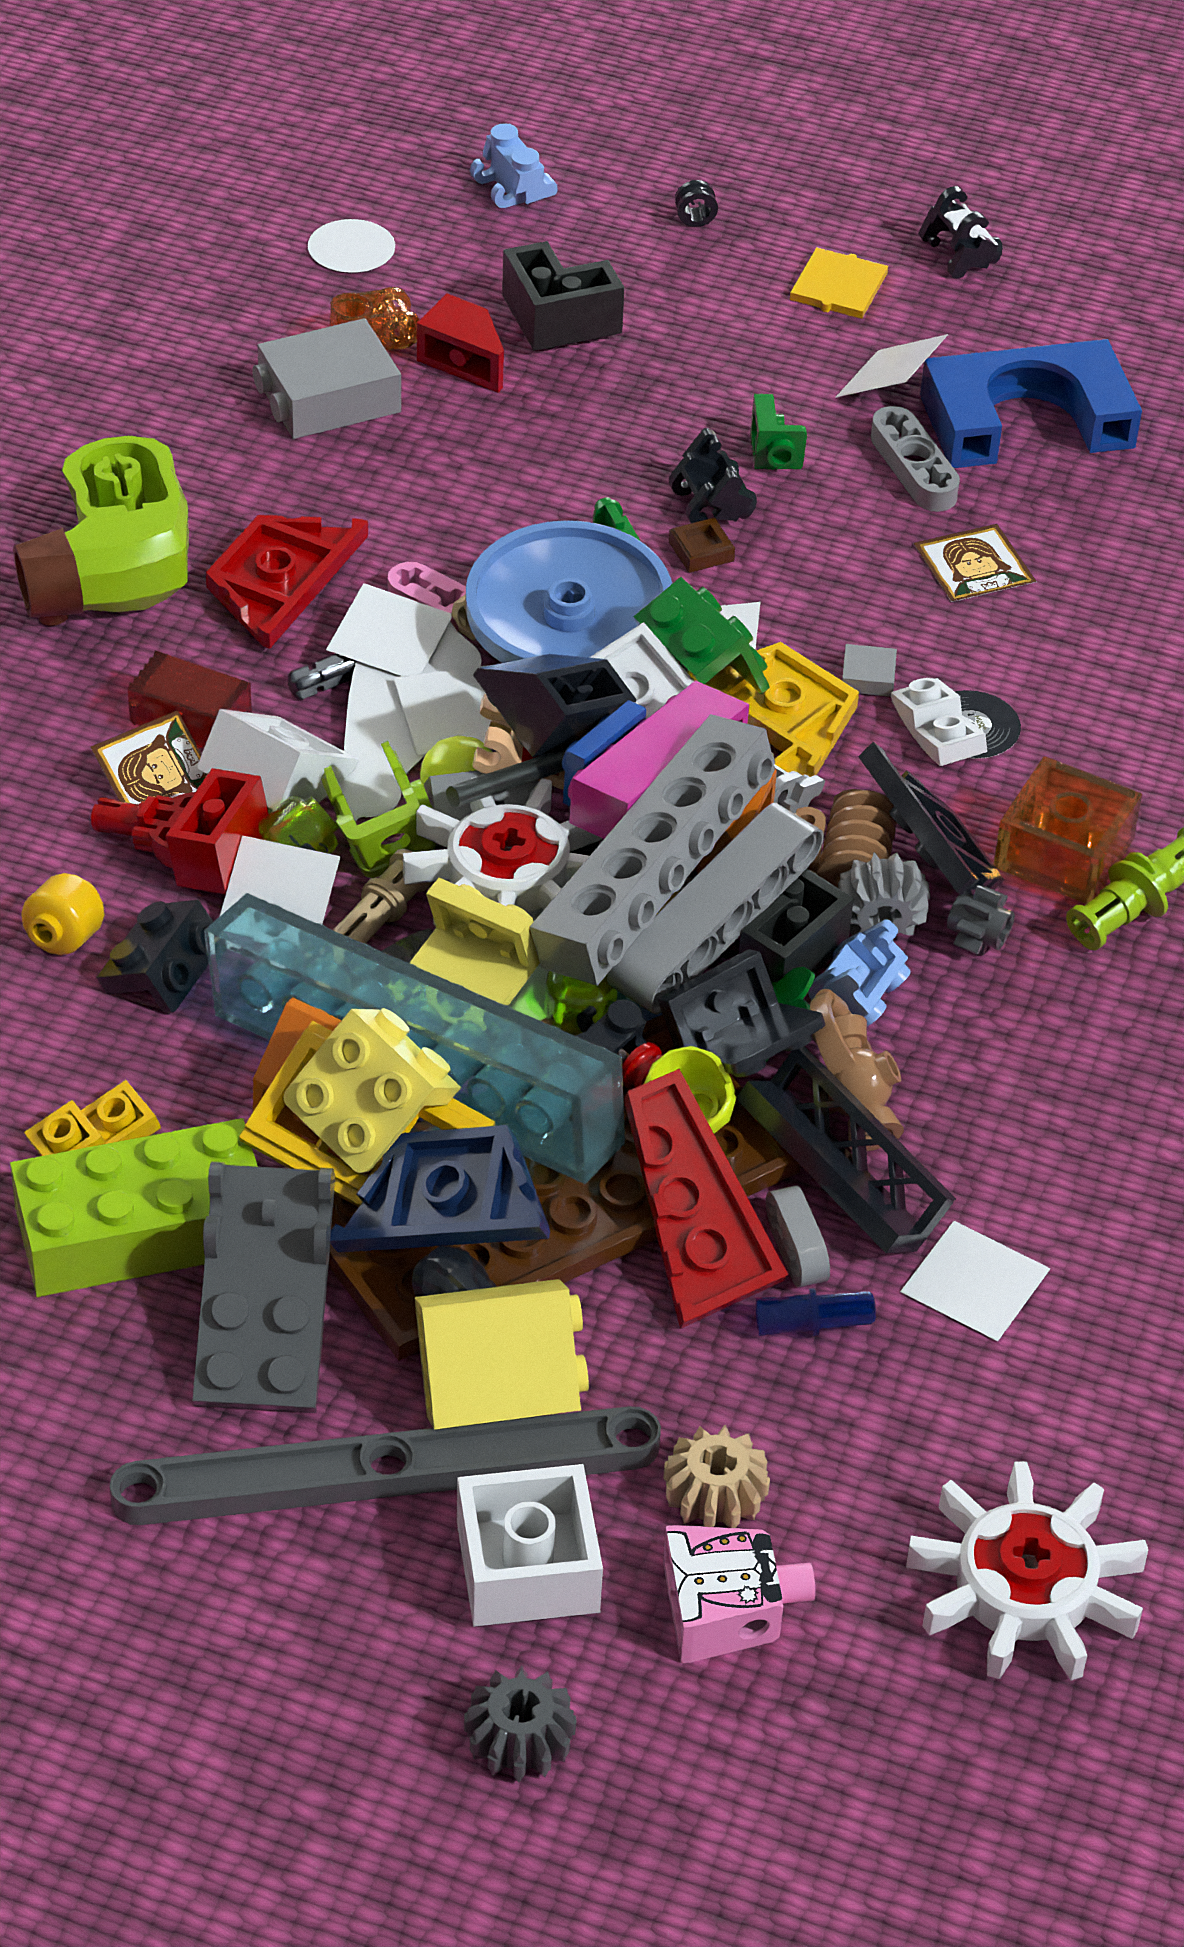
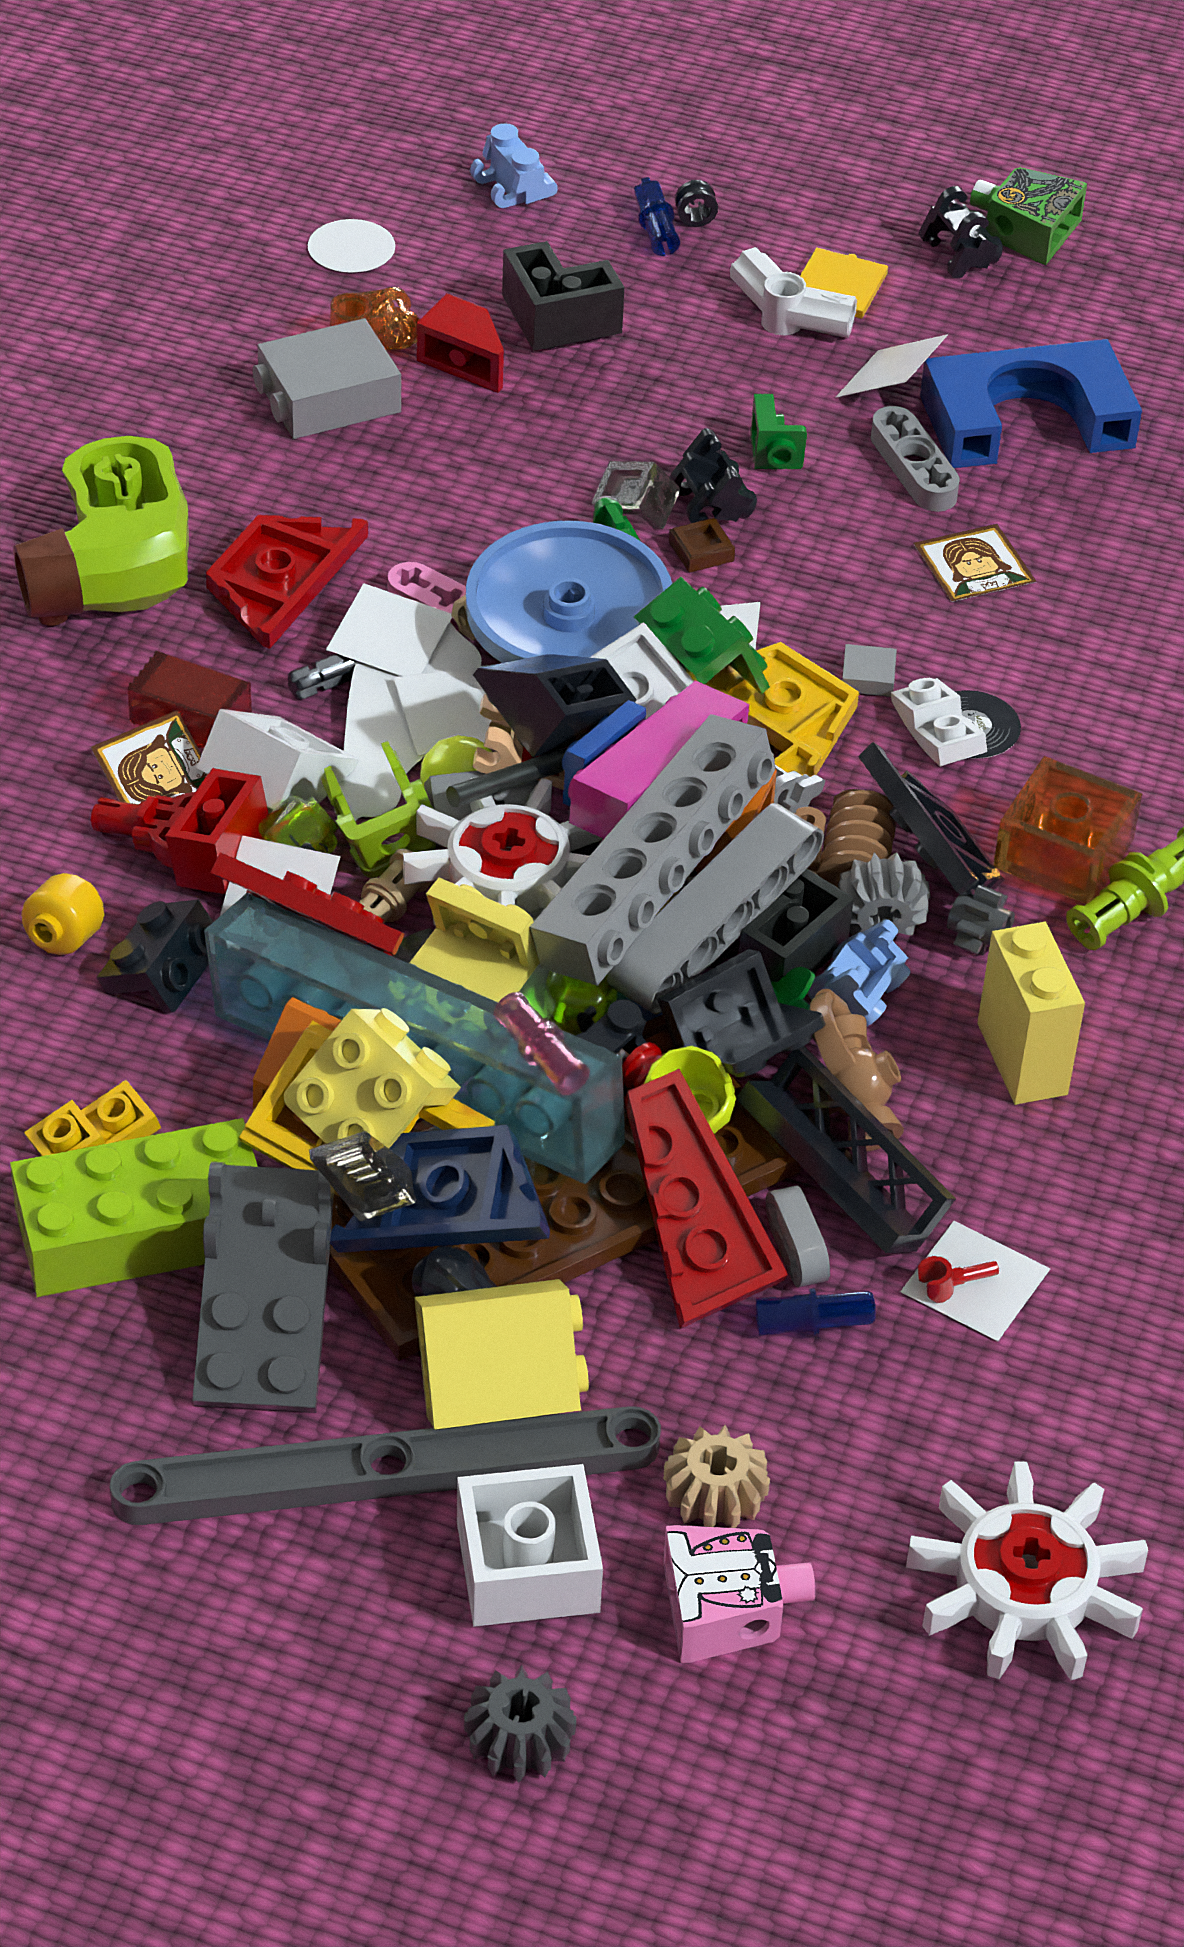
(307, 901): none -> red wing
(365, 1174): none -> clear smoke slope
(541, 1043): none -> clear pink pin
(640, 490): none -> clear smoke bracket
(656, 216): none -> clear blue axle
(788, 302): none -> white piece
(945, 1278): none -> red hand
(1030, 1012): none -> light yellow brick
(1031, 211): none -> bright green torso

